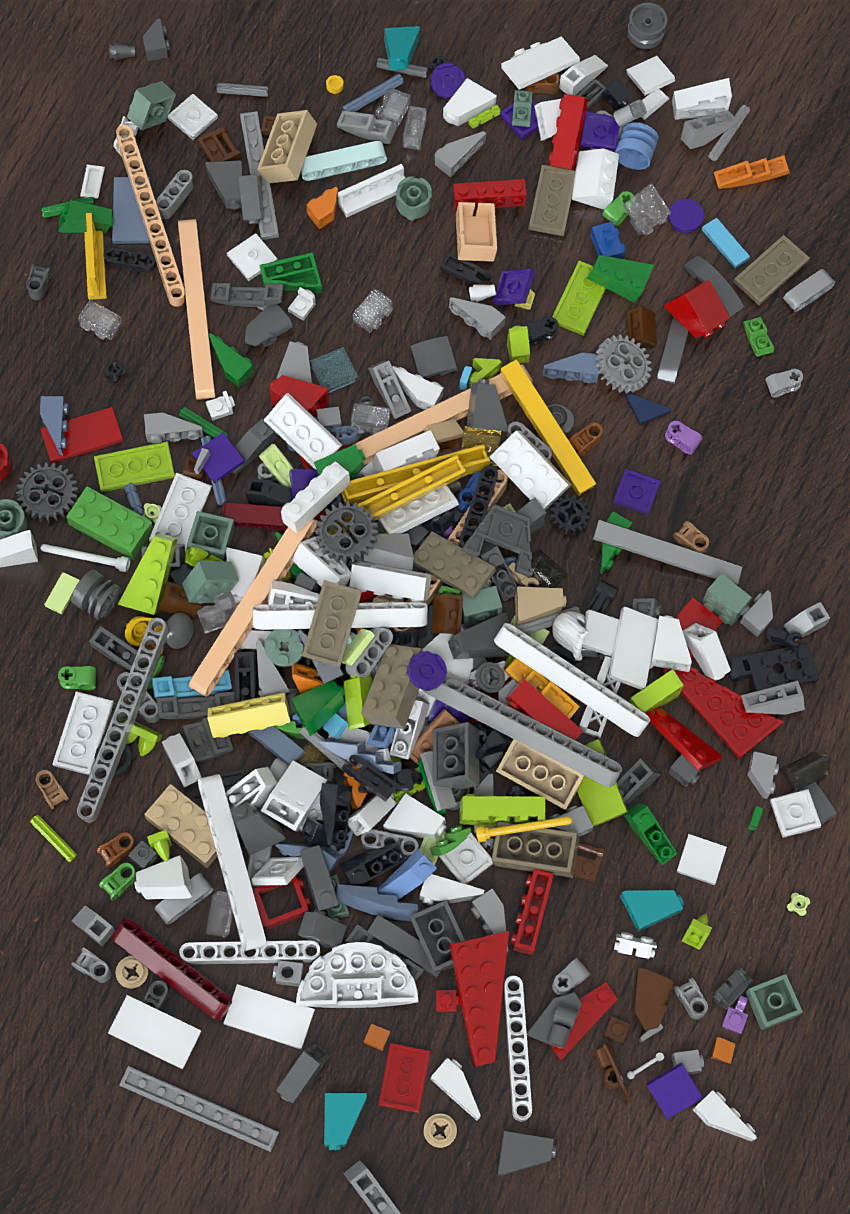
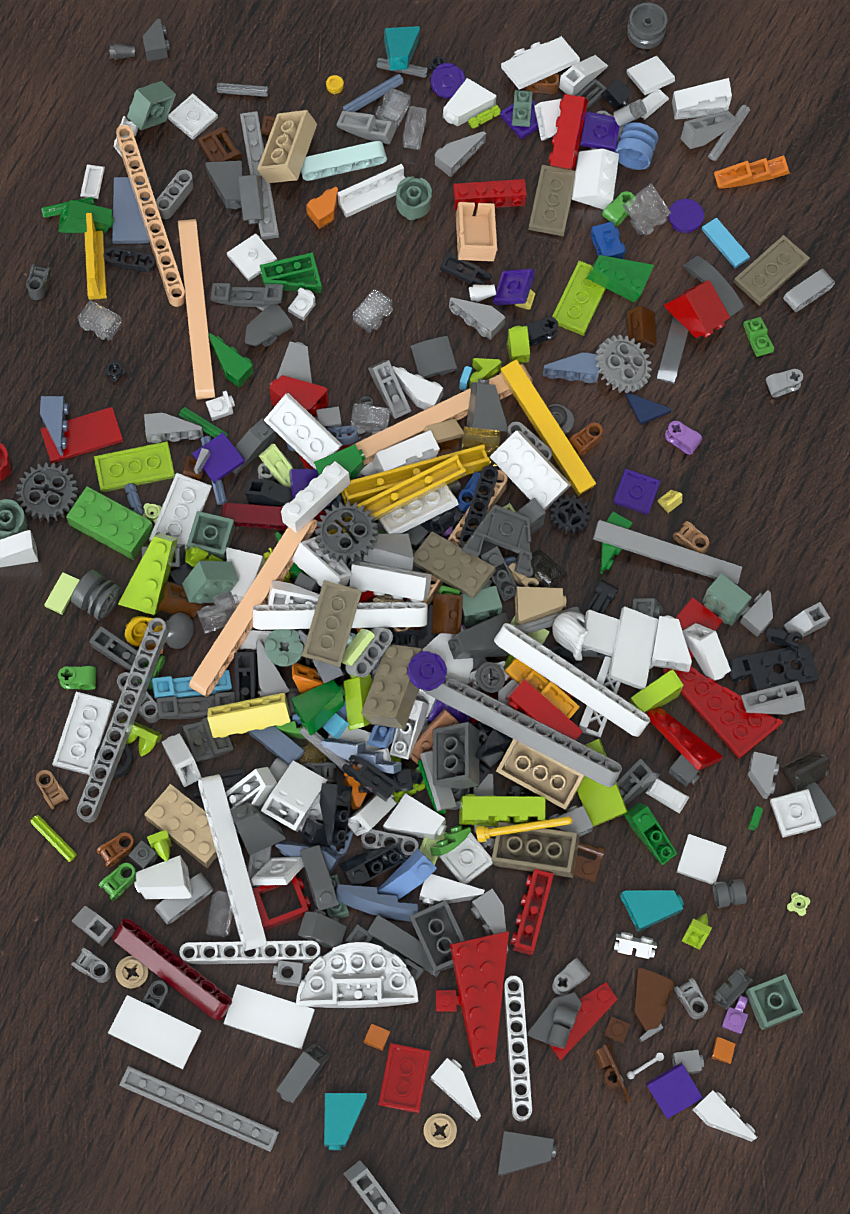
(120, 563): white piece -> none
(334, 370): clear light blue plate -> none
(667, 795): none -> white tile
(670, 500): none -> light yellow slope
(729, 893): none -> dark grey wheel

